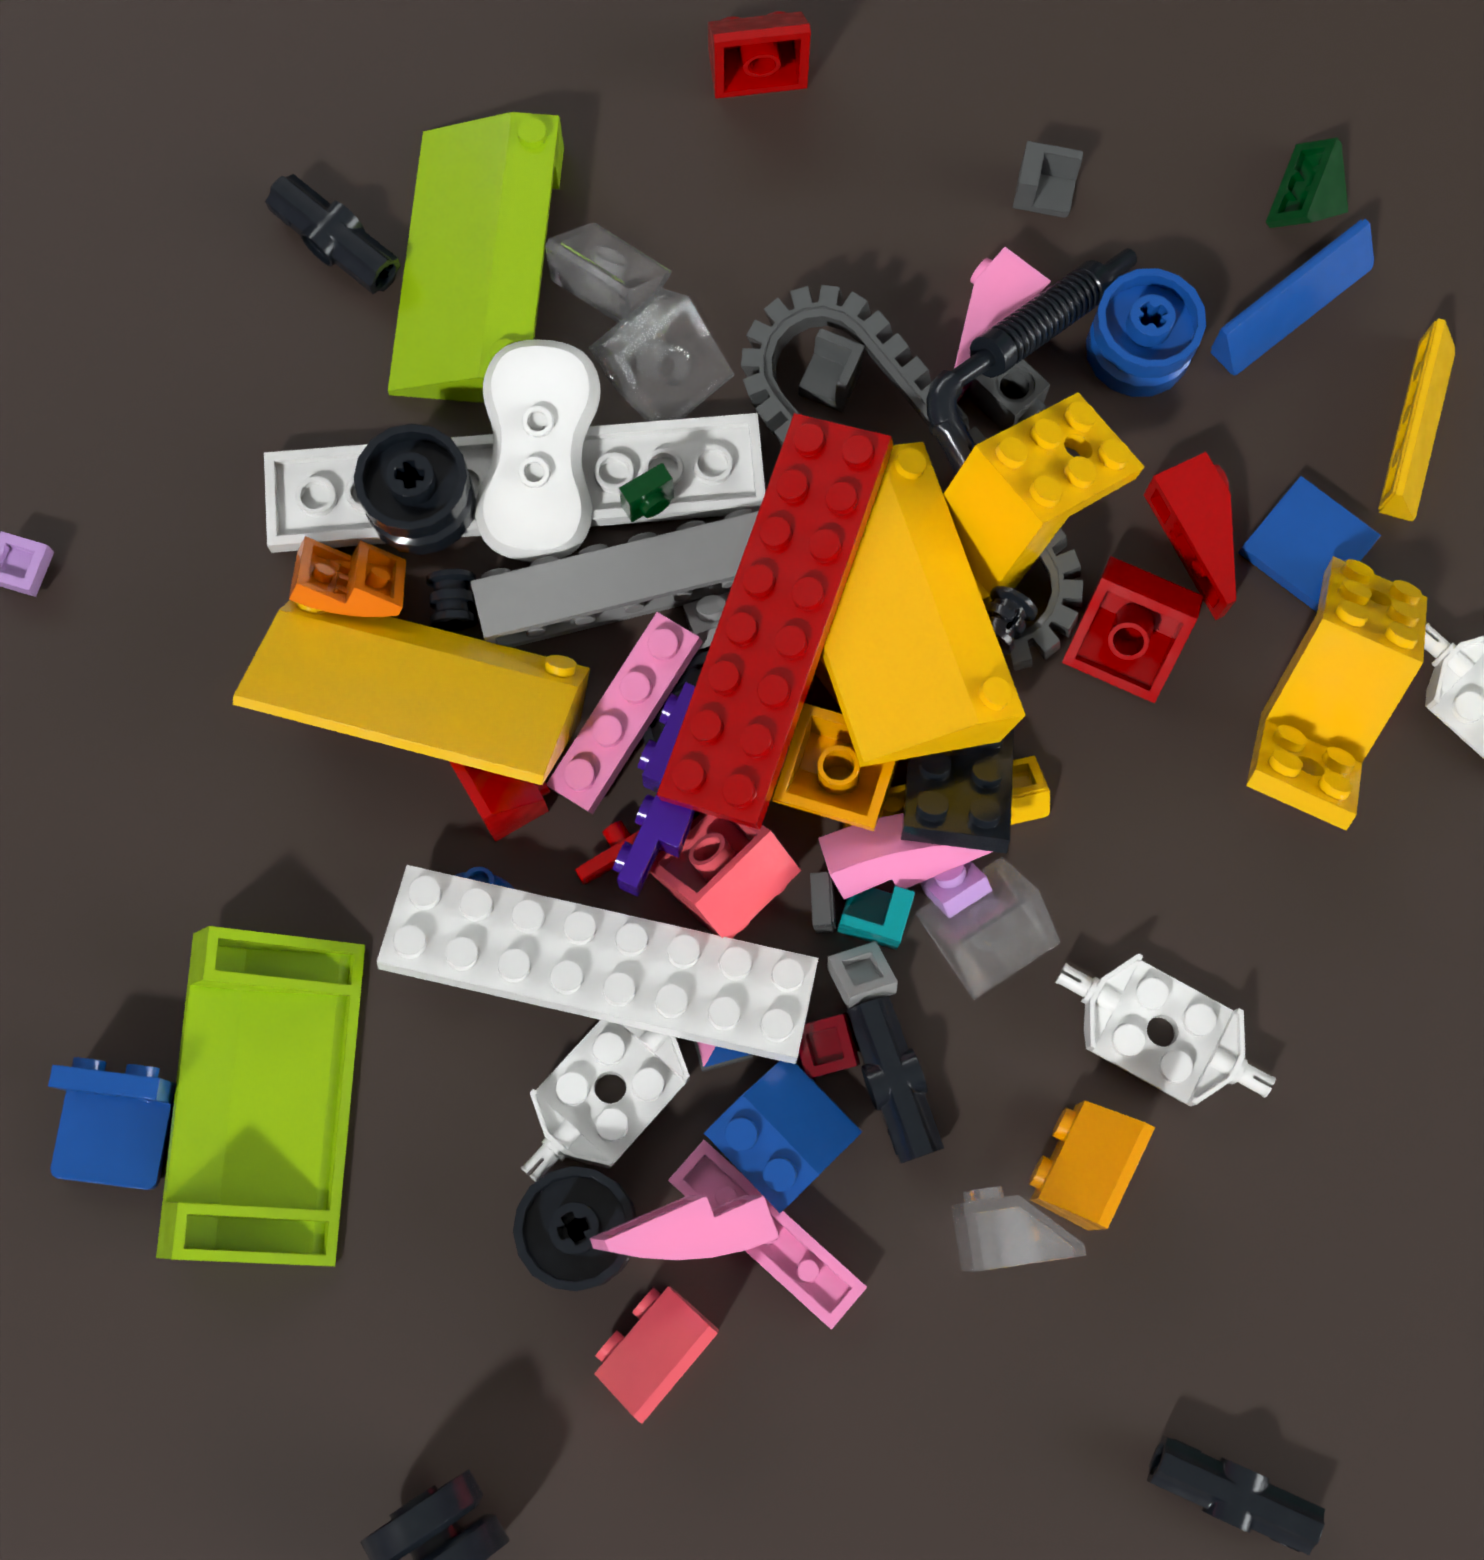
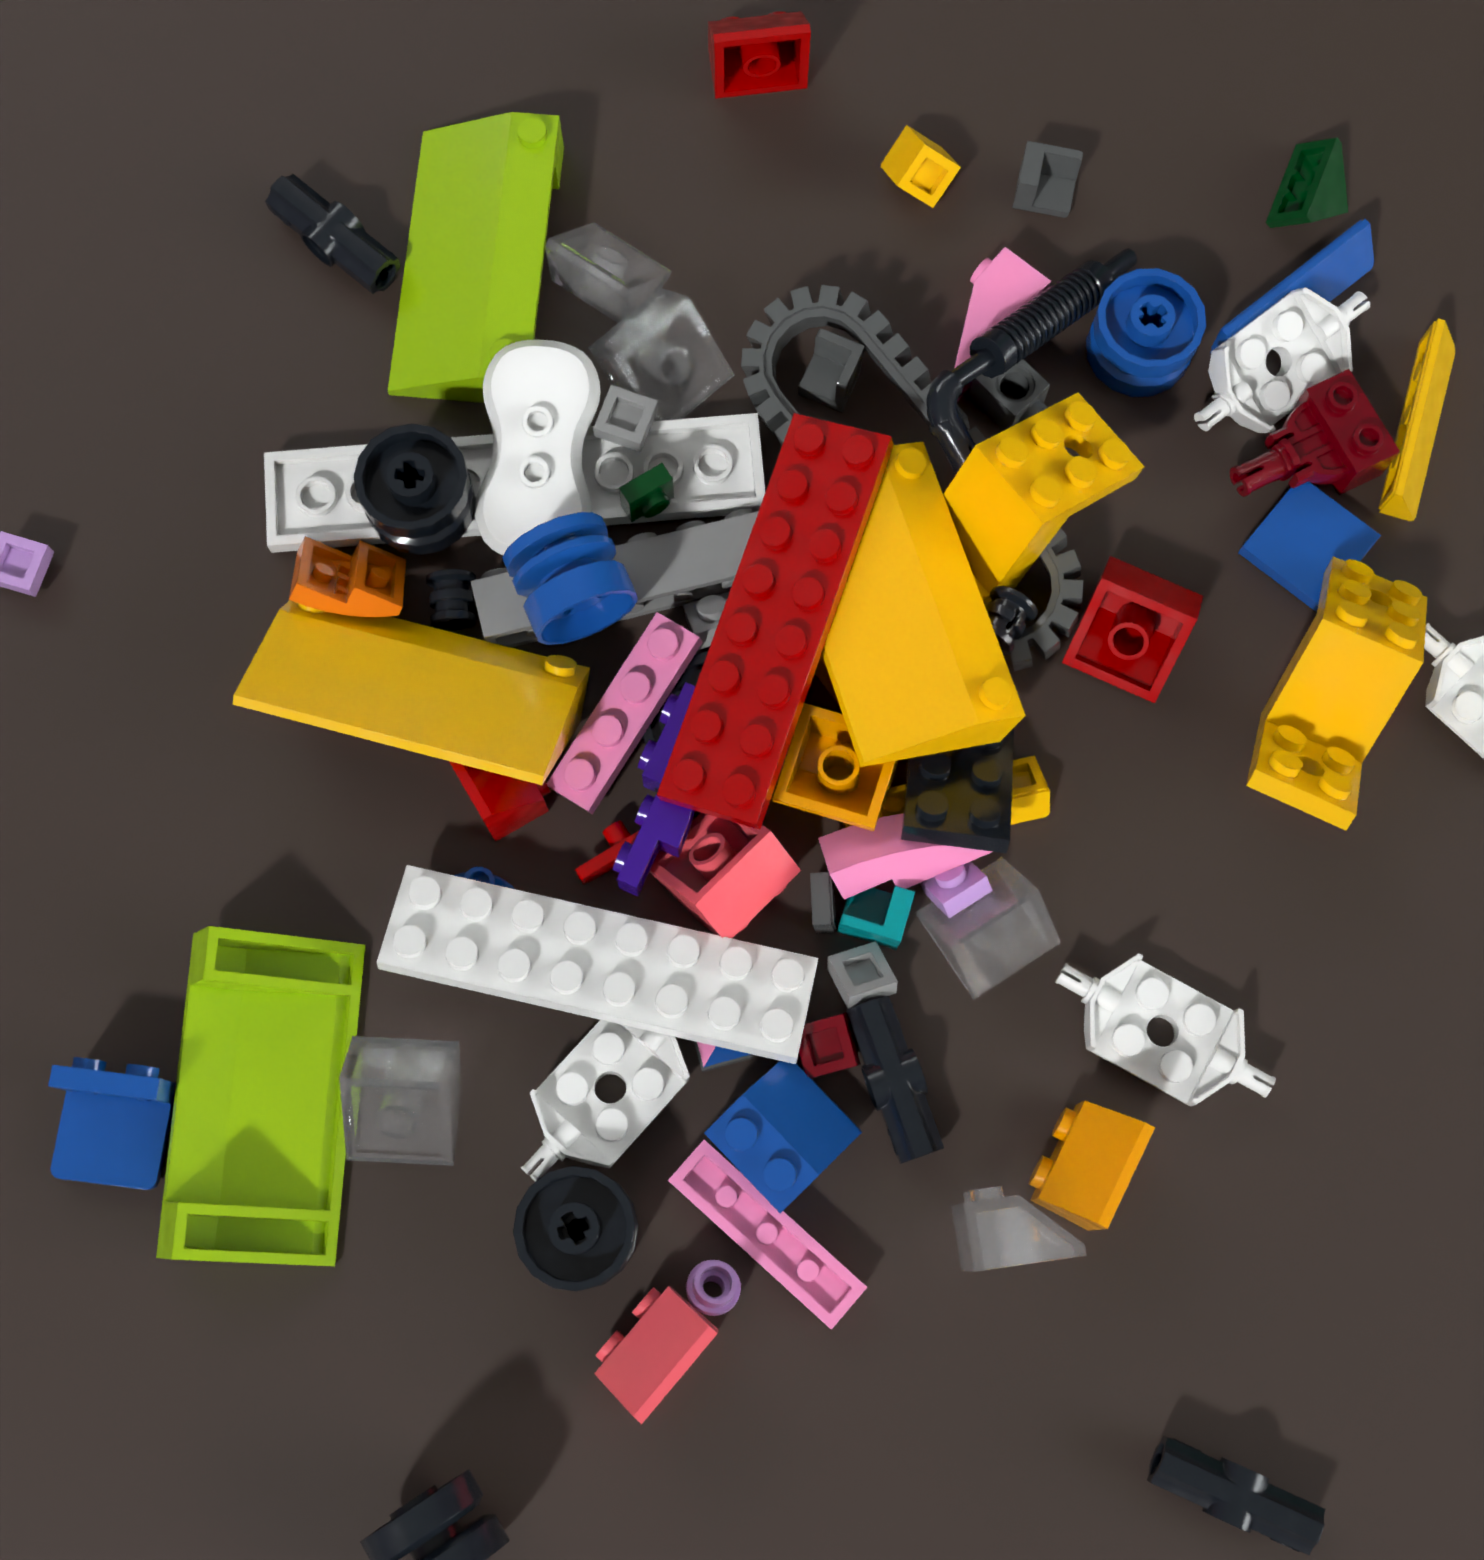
(401, 1100): none -> clear slope
(569, 578): none -> blue wheel
(625, 418): none -> light grey plate
(692, 1230): bright pink slope -> none
(717, 1272): none -> lavender plate
(920, 166): none -> yellow panel
(1197, 518): red slope -> none
(1312, 347): none -> white plate
(1325, 440): none -> dark red brick

